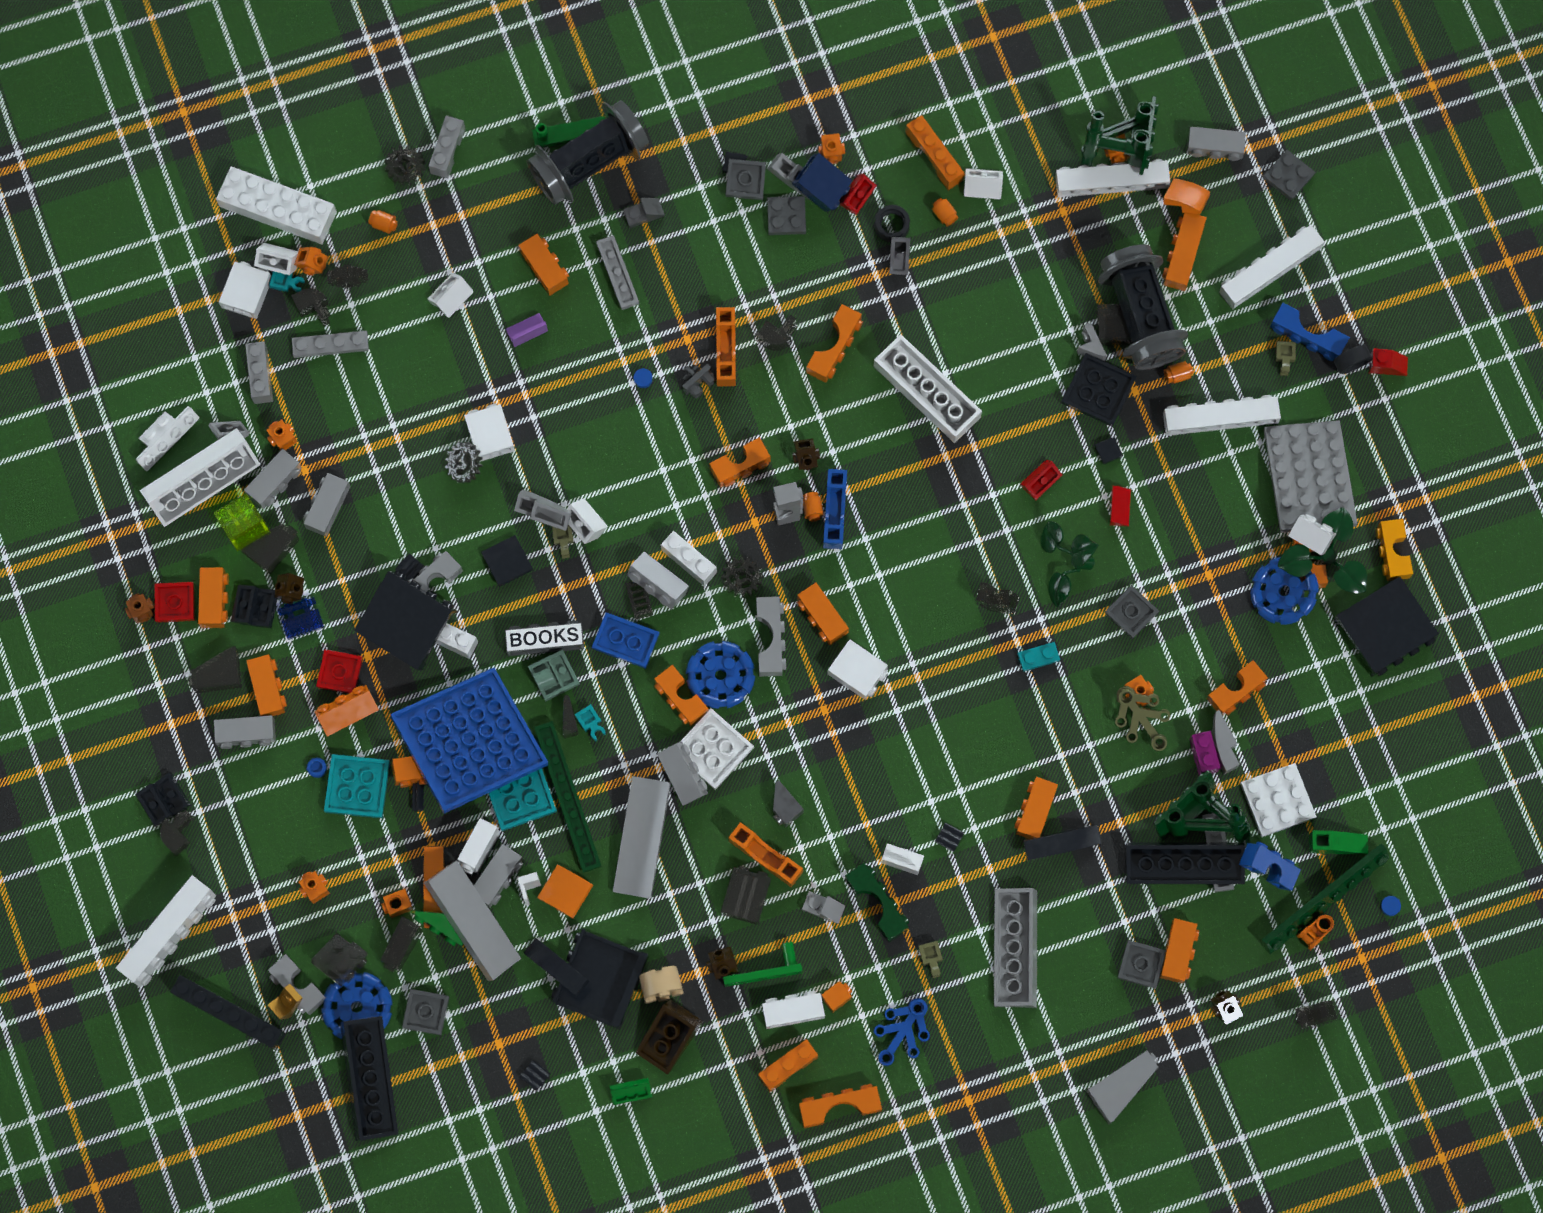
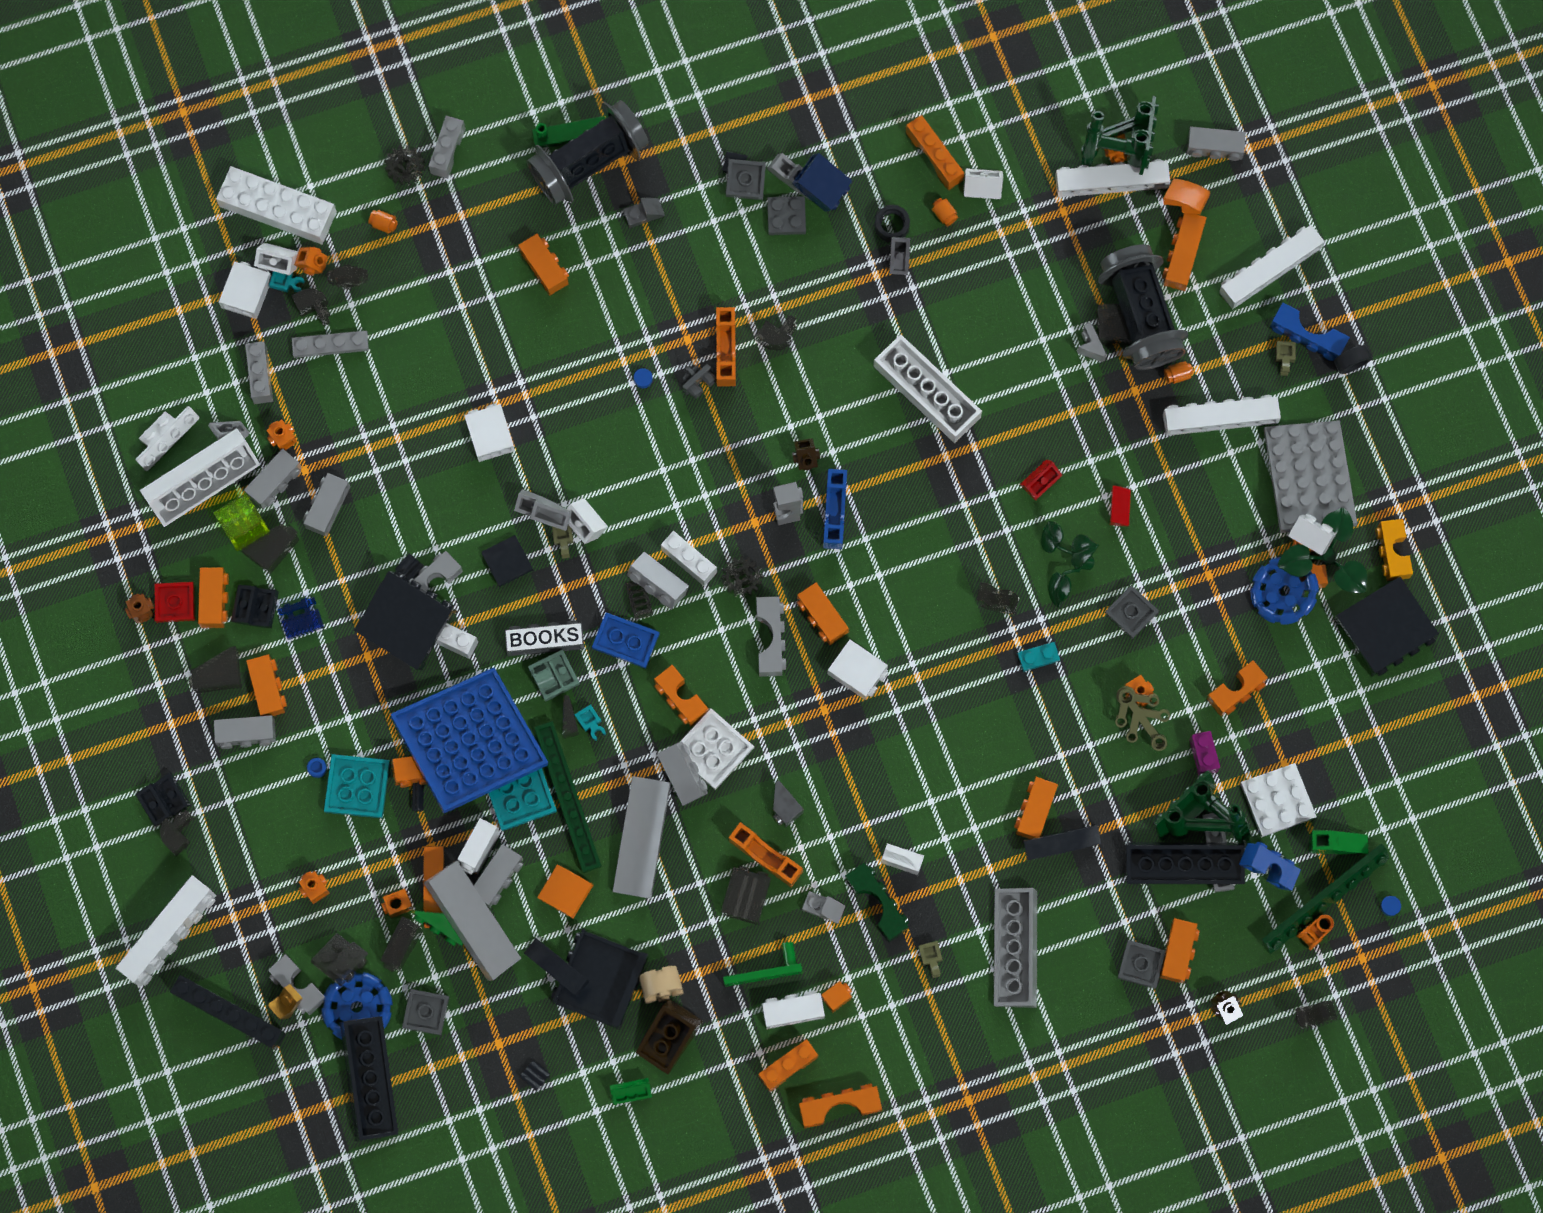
(289, 588): dark brown brick -> none
(339, 671): red plate -> none
(346, 710): orange brick -> none
(450, 294): white panel -> none
(463, 462): clear smoke gear -> none
(527, 330): medium lavender panel -> none
(528, 882): white panel -> none
(617, 272): light grey plate -> none
(722, 963): dark brown brick -> none
(723, 663): blue plate -> none
(727, 472): orange arch -> none
(812, 506): orange brick -> none
(823, 363): orange arch -> none
(831, 148): orange brick -> none
(858, 194): red slope -> none
(904, 1029): blue plant -> none
(949, 837): black piece -> none
(1099, 389): black plate -> none
(1108, 450): black piece -> none
(1121, 1086): light grey slope -> none
(1224, 743): light grey slope -> none
(1289, 175): dark grey plate -> none
(1388, 362): red slope -> none

